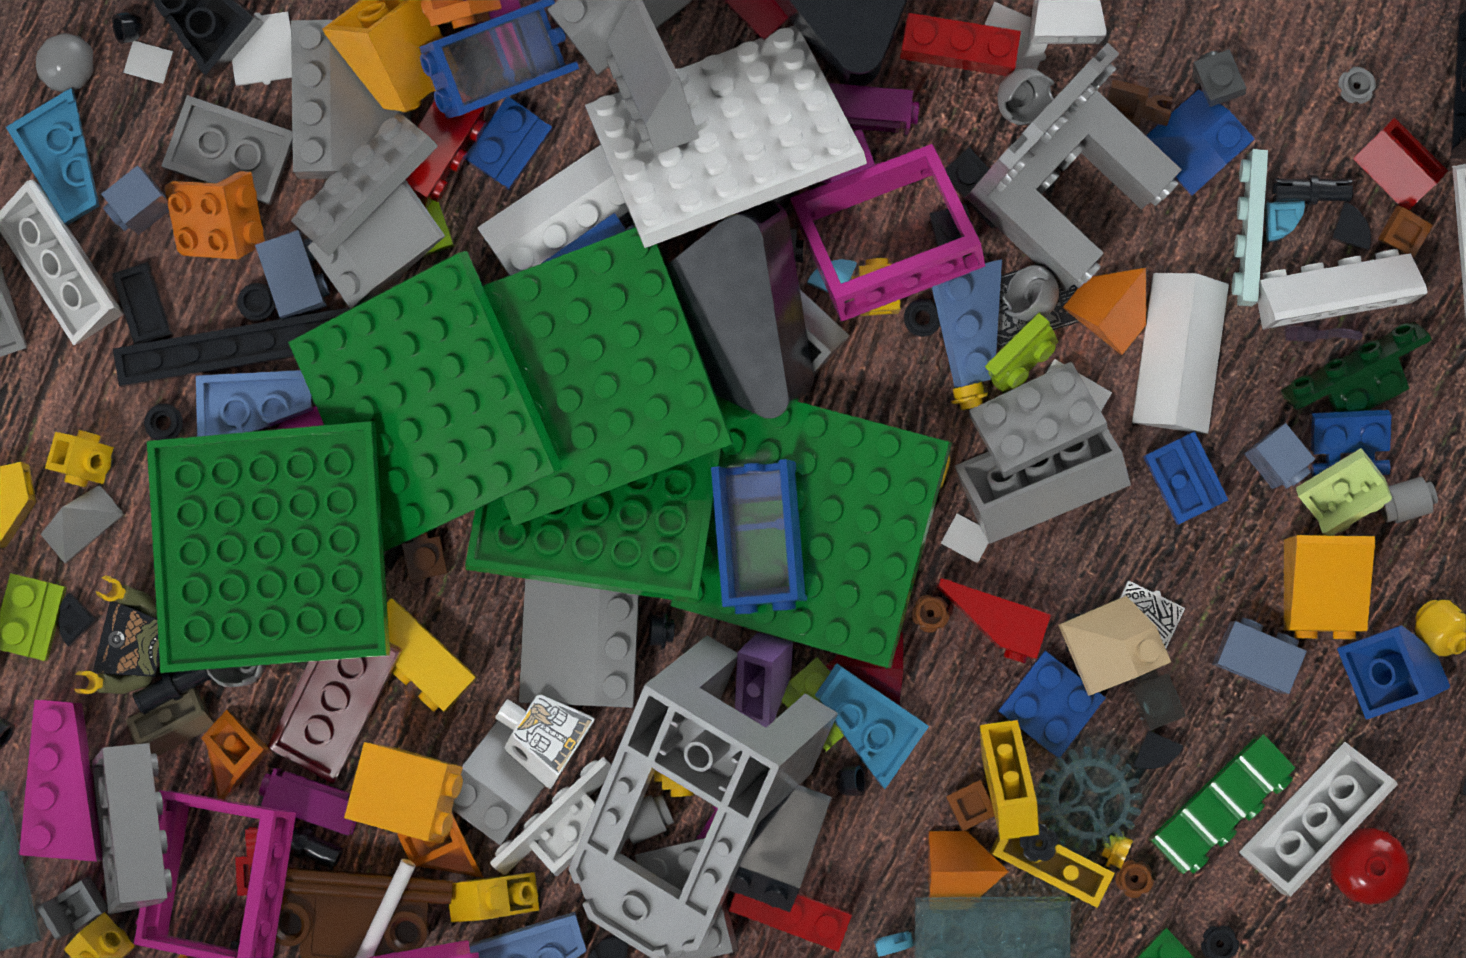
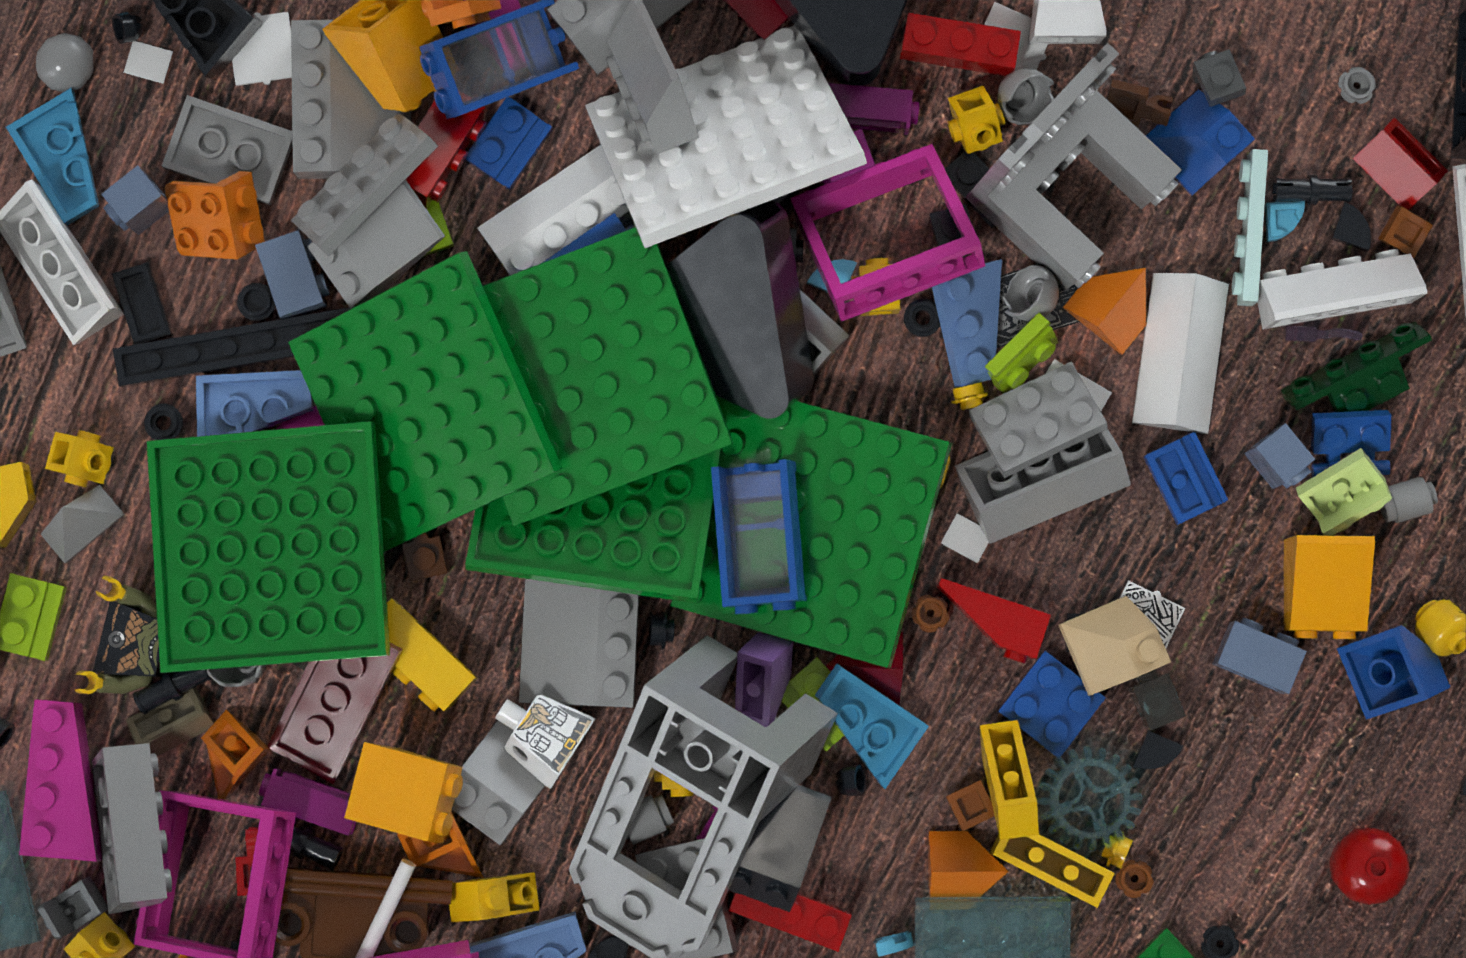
(74, 619): black tile -> none
(559, 828): white bracket -> none
(975, 120): none -> yellow brick
(1047, 849): black plate -> none
(1221, 803): green brick -> none
(1317, 819): white slope -> none

